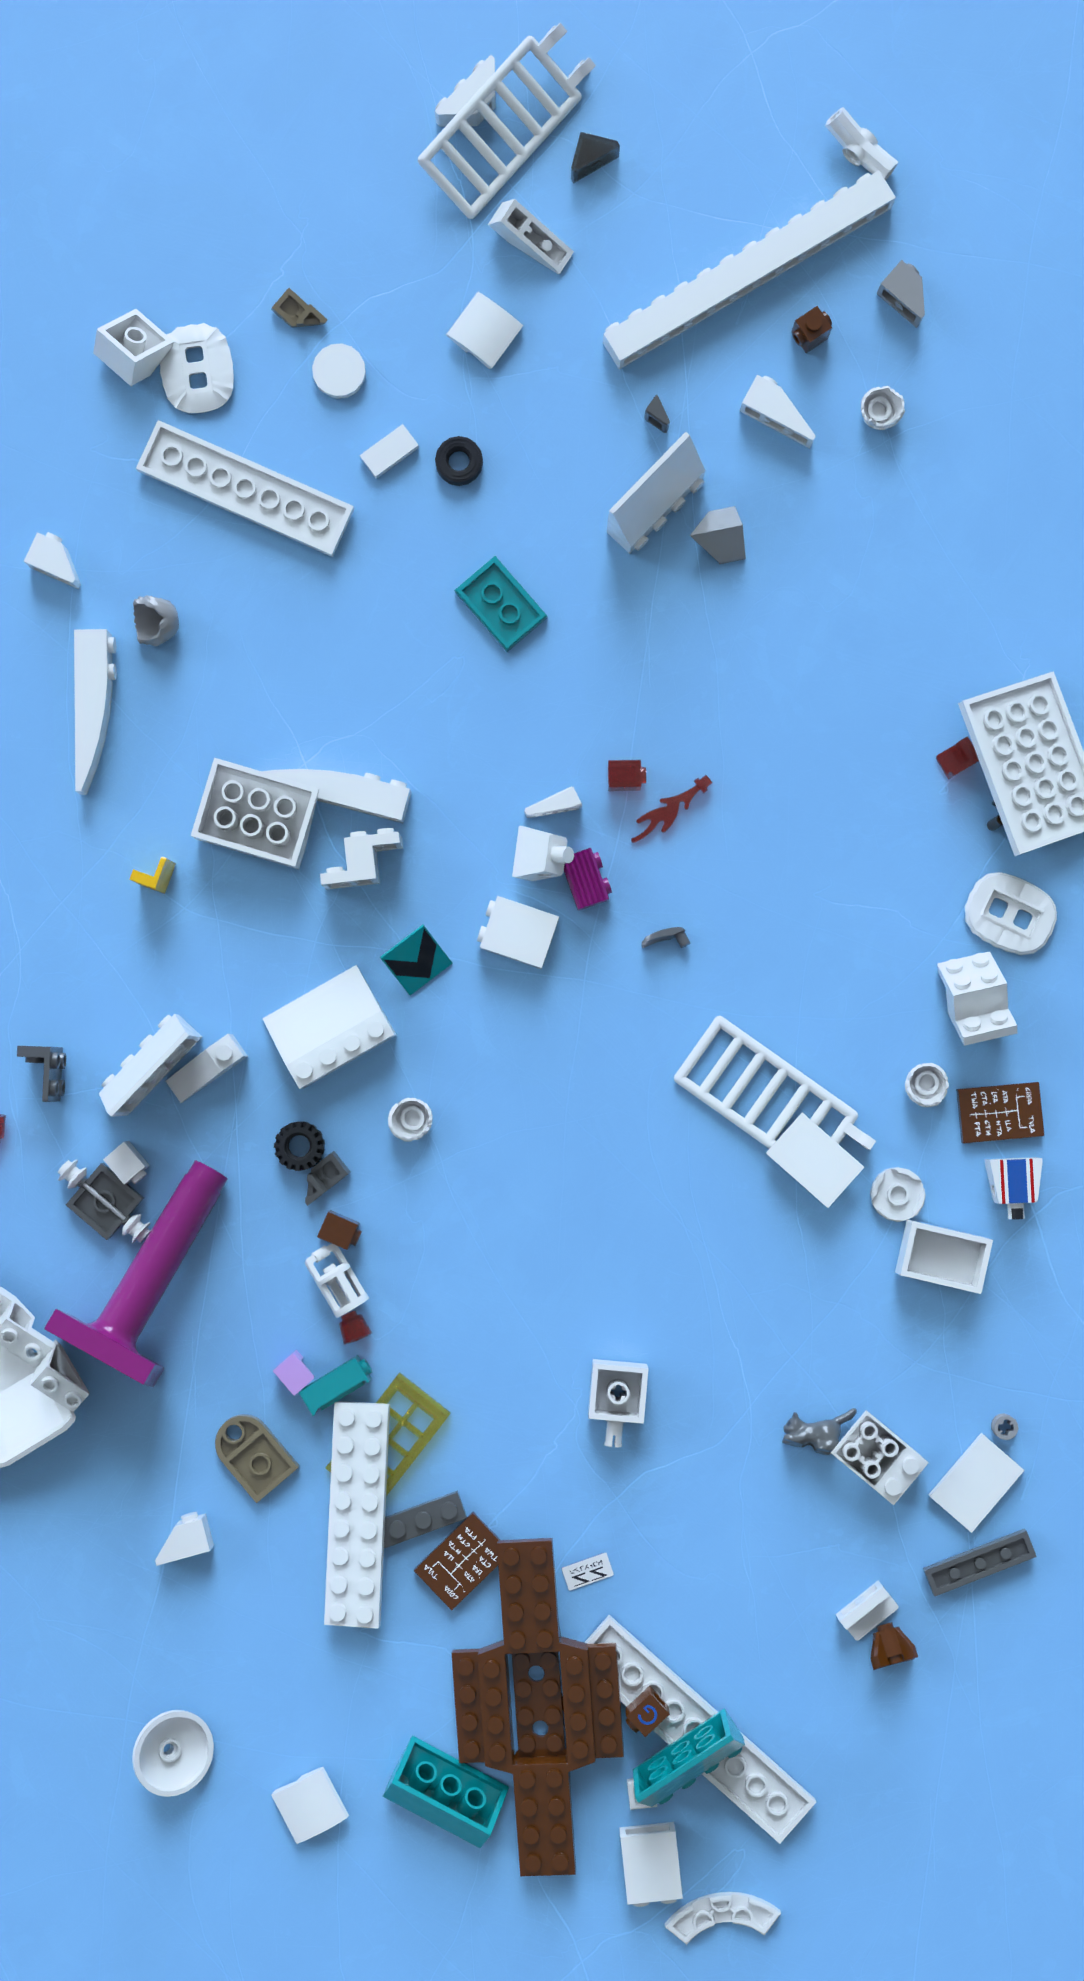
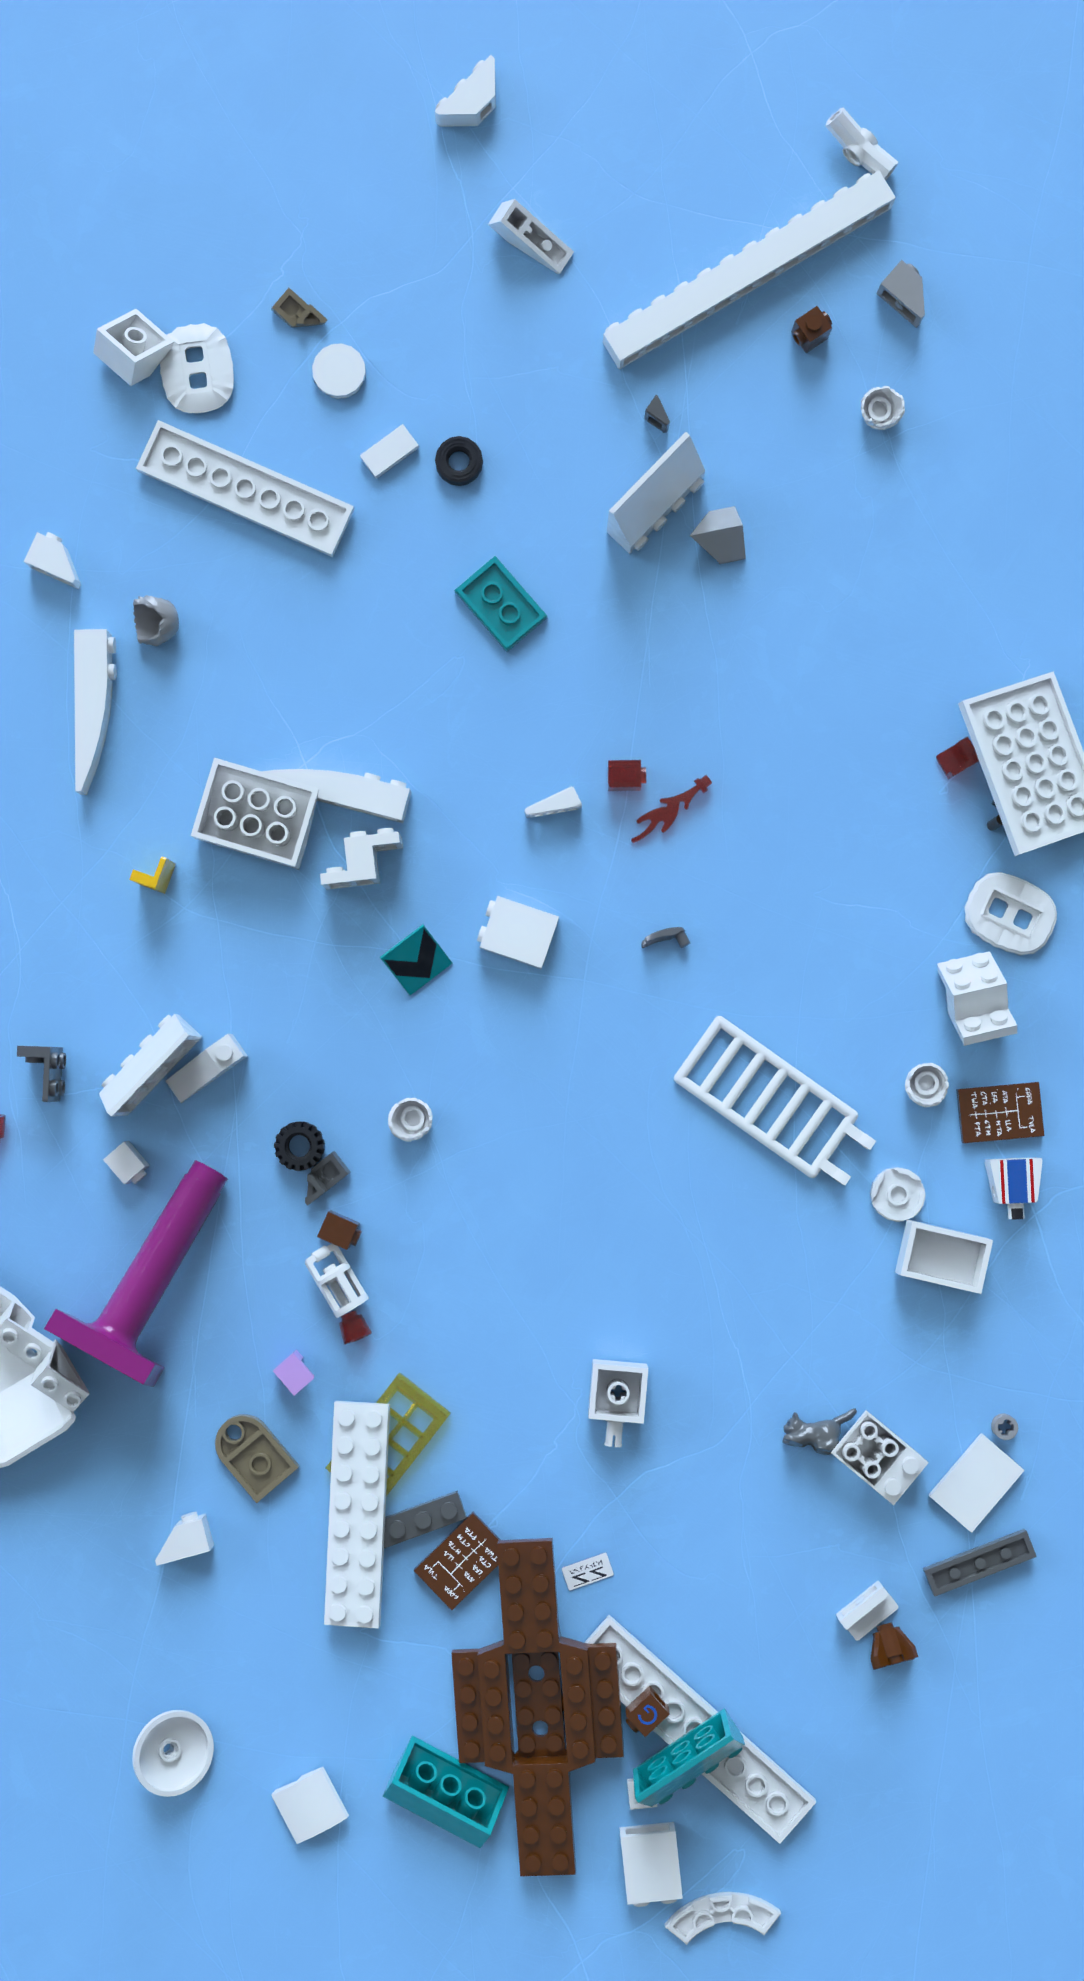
(104, 1201): dark grey plate -> none
(328, 1027): white slope -> none
(336, 1384): teal window -> none
(477, 102): white bar -> none
(484, 330): white slope -> none
(540, 855): white torso -> none
(585, 879): magenta brick -> none
(591, 154): clear smoke slope -> none
(773, 408): white slope -> none
(815, 1160): white tile -> none

